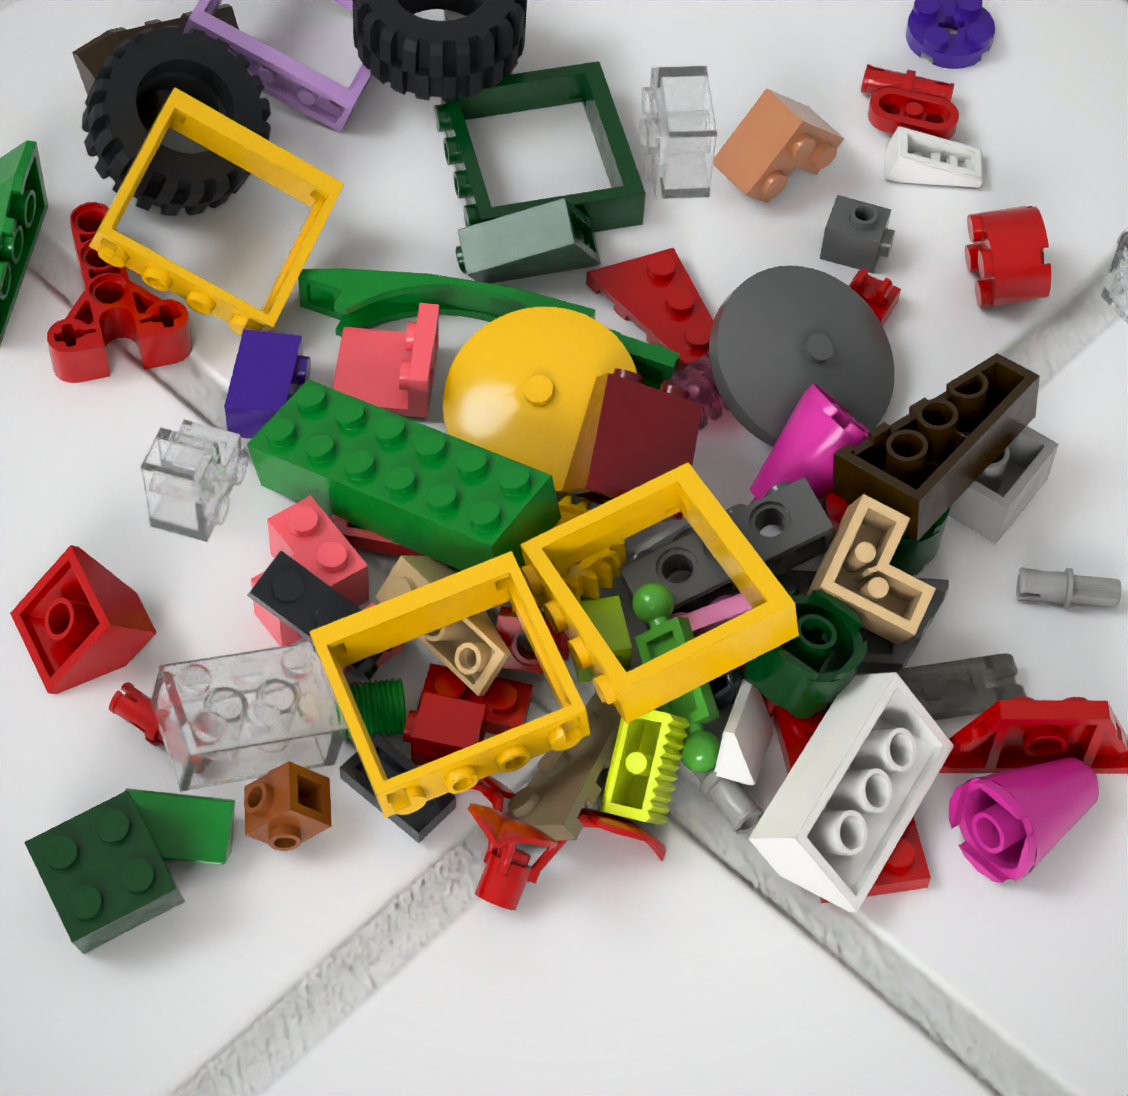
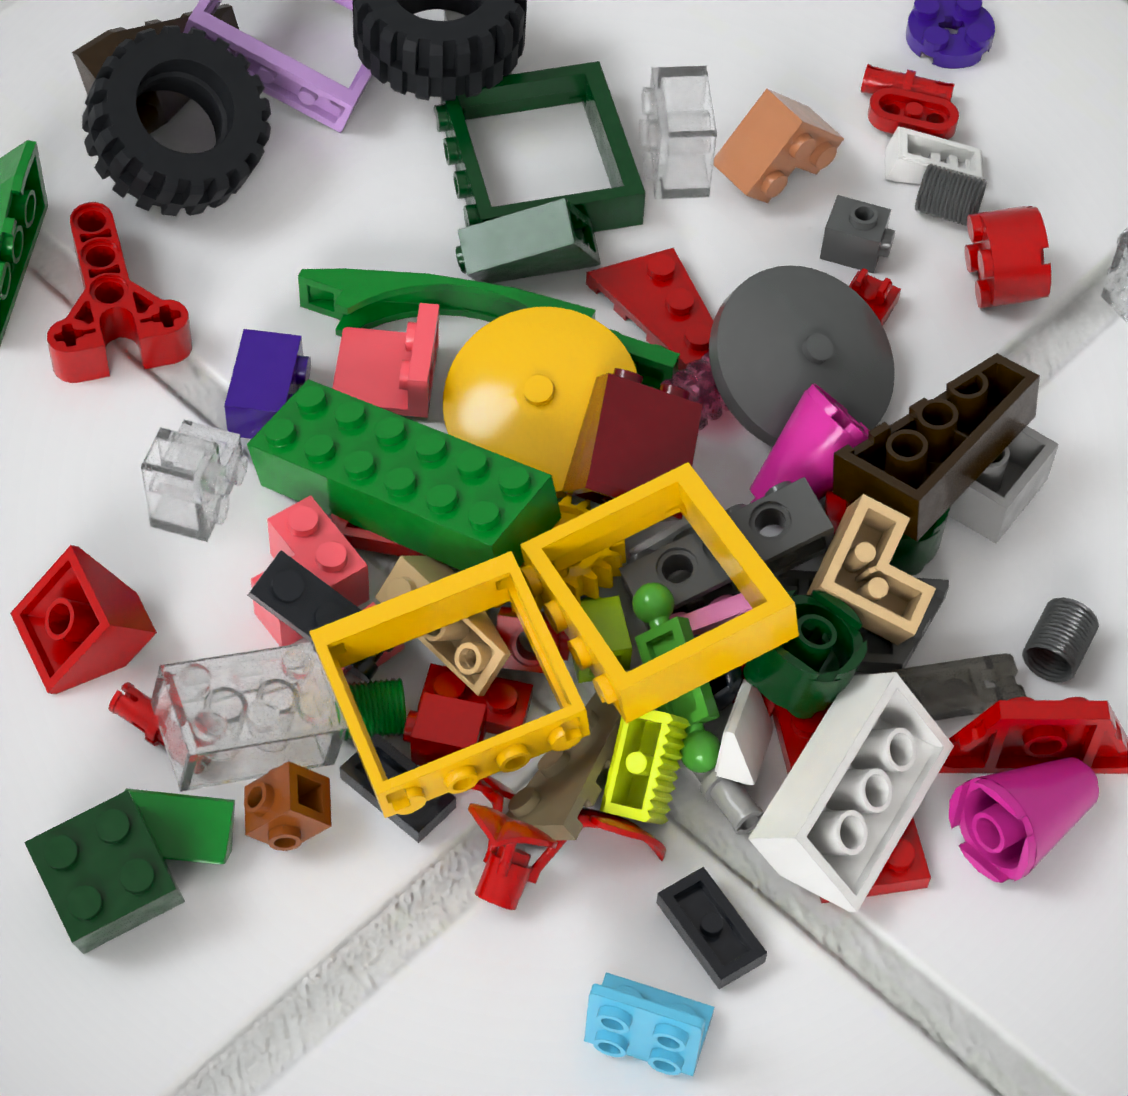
(250, 153): yellow window -> none
(647, 1024): none -> medium azure bracket
(711, 927): none -> black plate
(949, 194): none -> dark grey piece
(1060, 639): none -> dark grey piece
(1066, 588): light grey axle -> none

